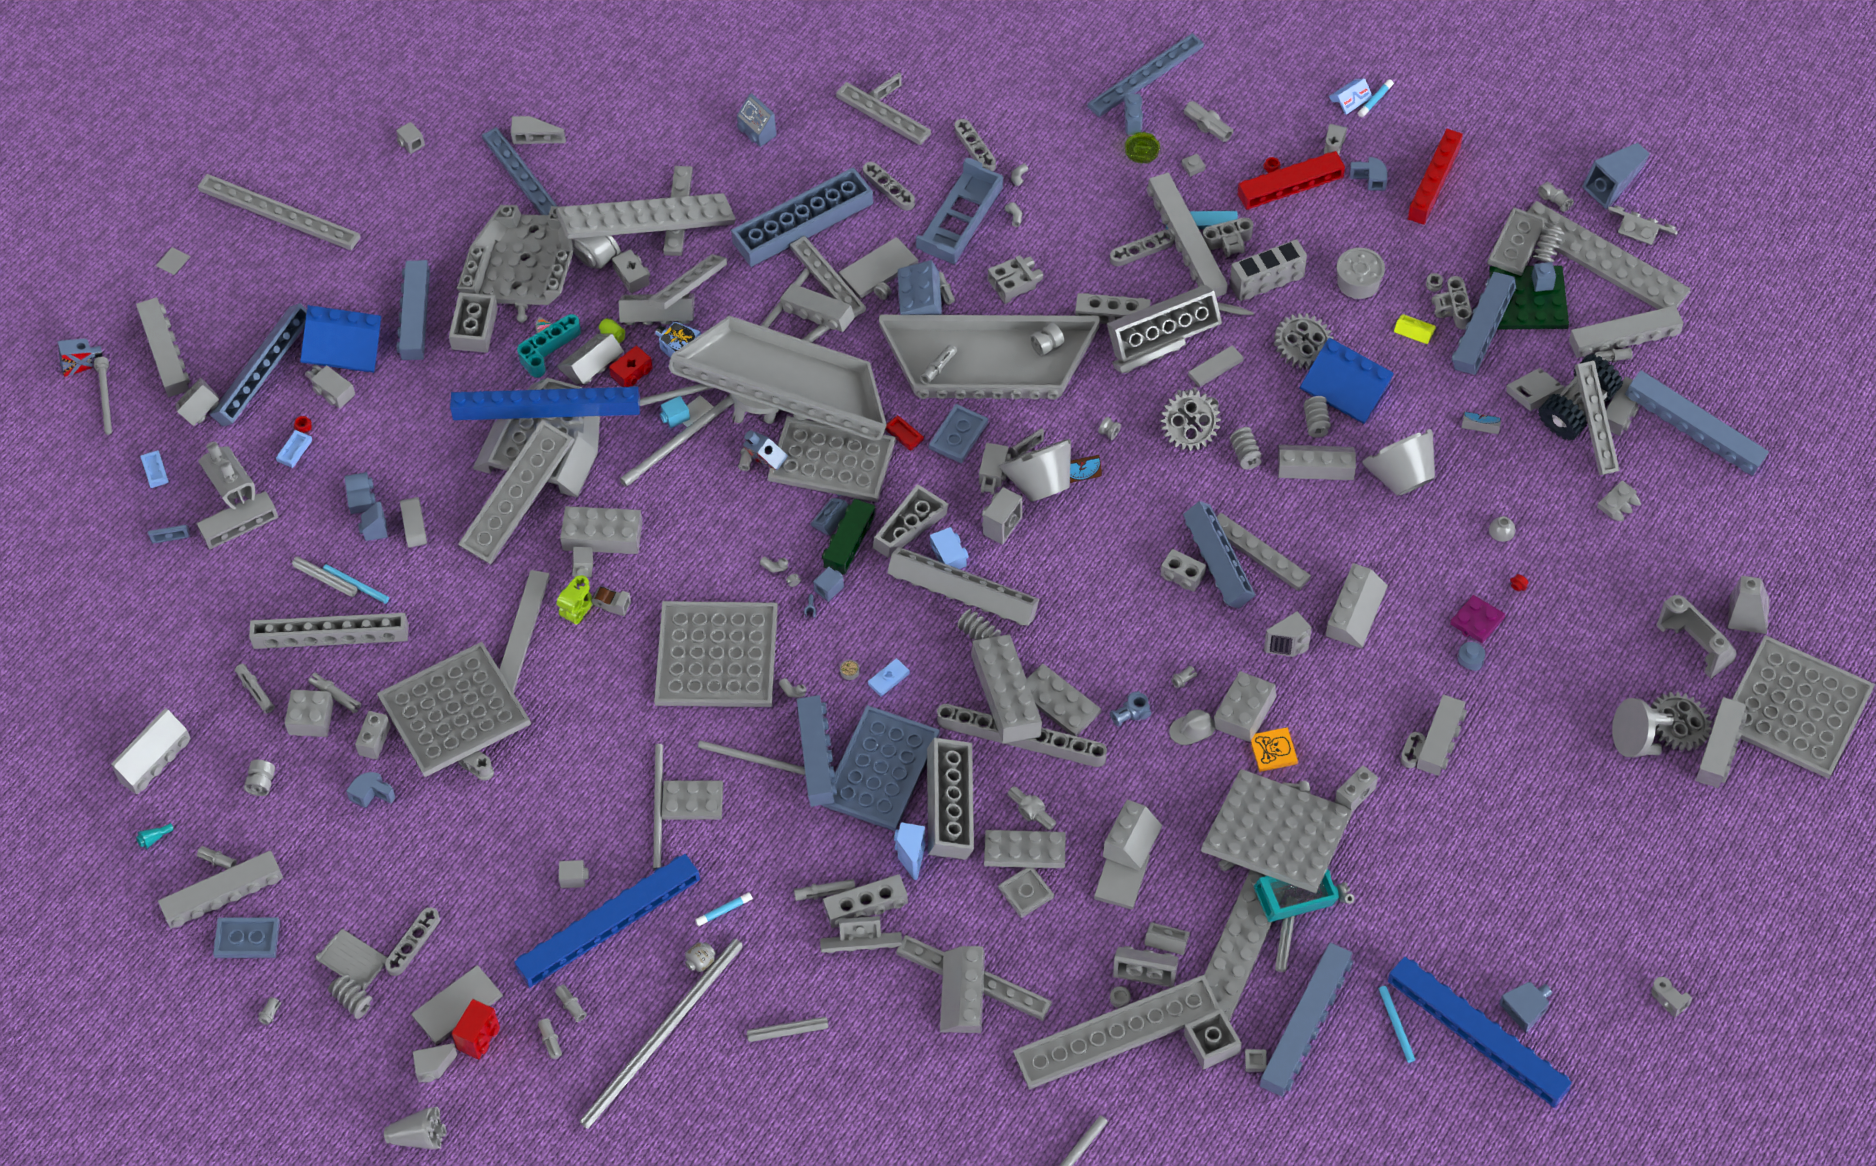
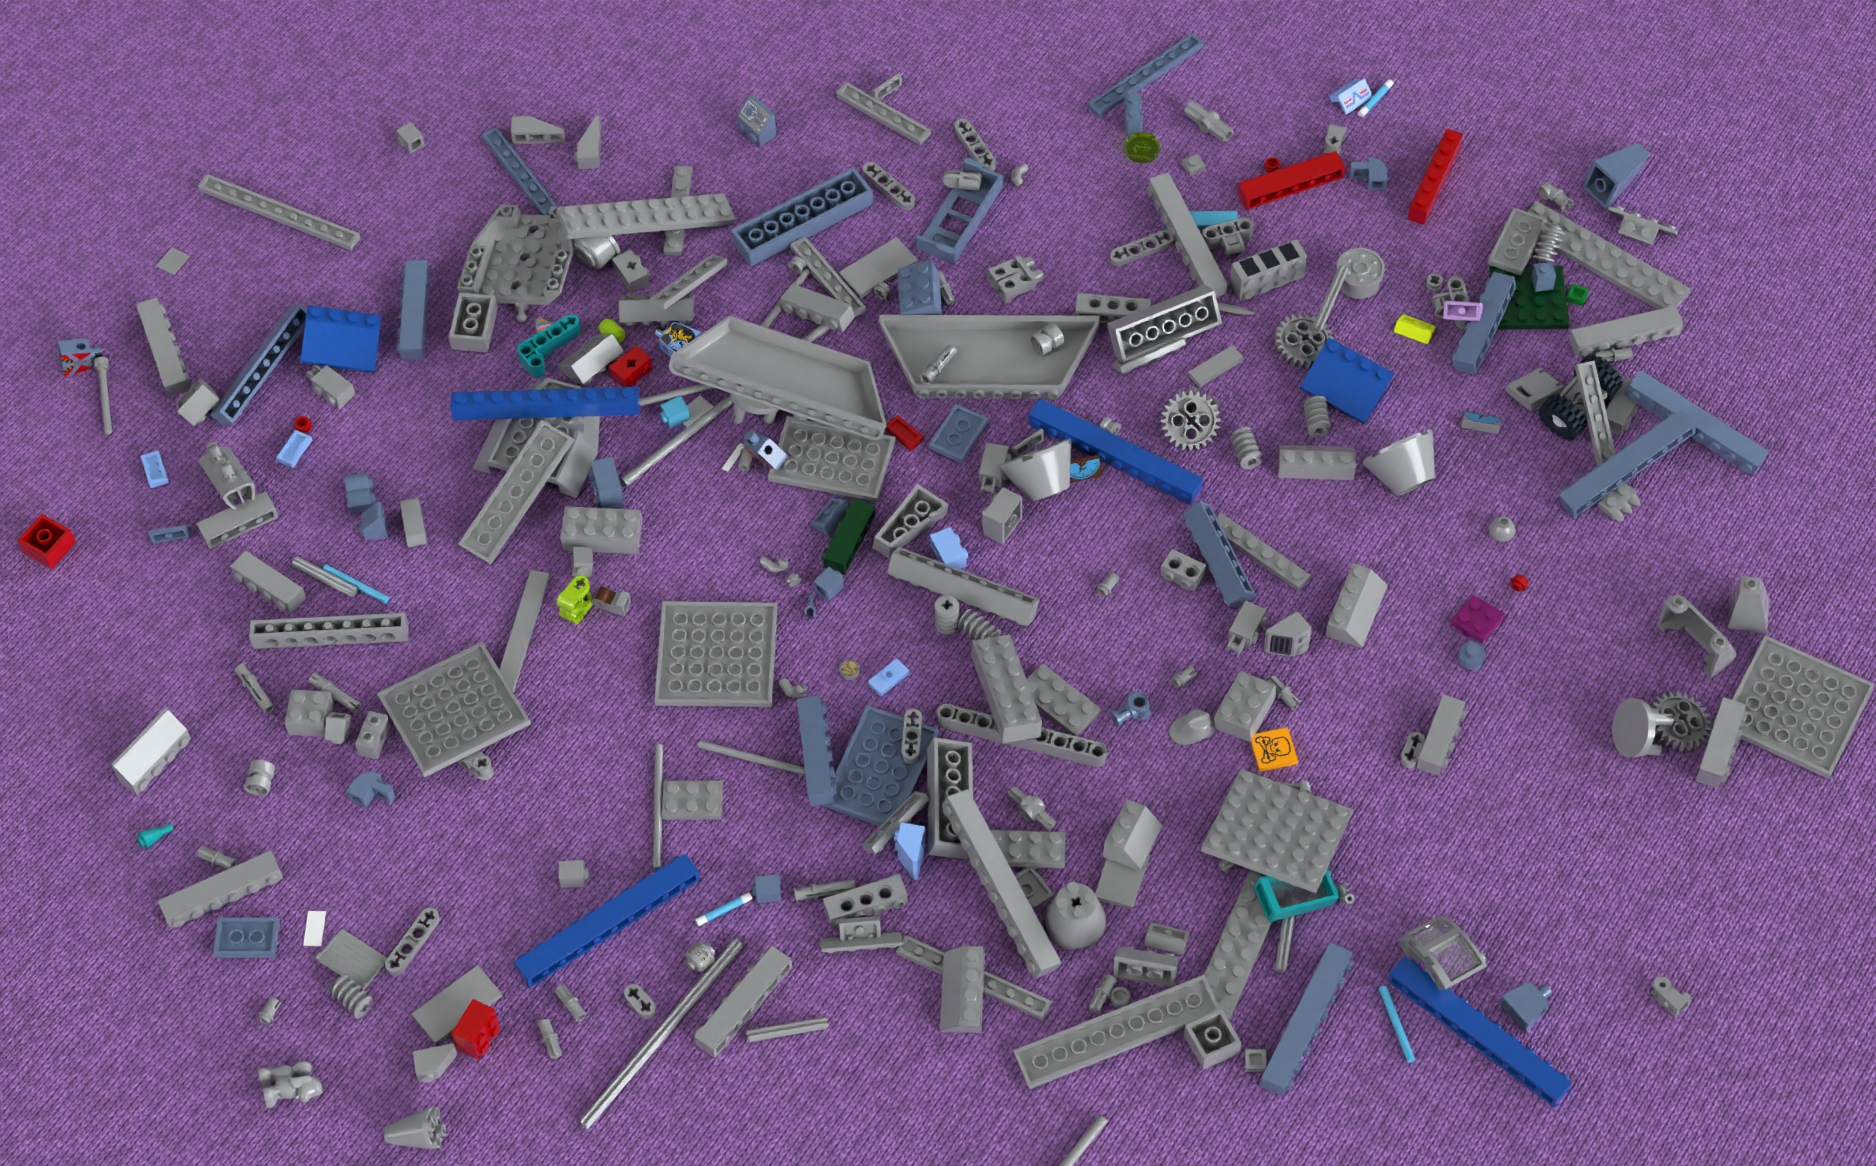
(46, 541): none -> red brick
(267, 582): none -> light grey brick
(286, 1085): none -> light grey animal
(314, 928): none -> white sticker
(337, 727): none -> light grey brick
(589, 146): none -> light grey slope
(606, 484): none -> sand blue brick
(642, 998): none -> light grey beam
(733, 458): none -> white sticker
(743, 1001): none -> light grey brick
(767, 889): none -> sand blue brick
(797, 265): none -> light grey bush
(903, 814): none -> light grey plate
(907, 728): none -> light grey beam
(946, 614): none -> light grey piece
(962, 180): none -> light grey arm
(1001, 884): none -> light grey brick
(1016, 212): light grey arm -> none
(1075, 917): none -> light grey cone
(1102, 993): none -> light grey axle
(1104, 588): none -> light grey pin
(1116, 451): none -> blue brick
(1246, 627): none -> light grey brick
(1284, 693): none -> light grey axle
(1330, 298): none -> light grey axle
(1356, 788): light grey brick -> none
(1444, 950): none -> window
(1462, 310): none -> lavender slope
(1577, 295): none -> green tile
(1627, 463): none -> sand blue brick

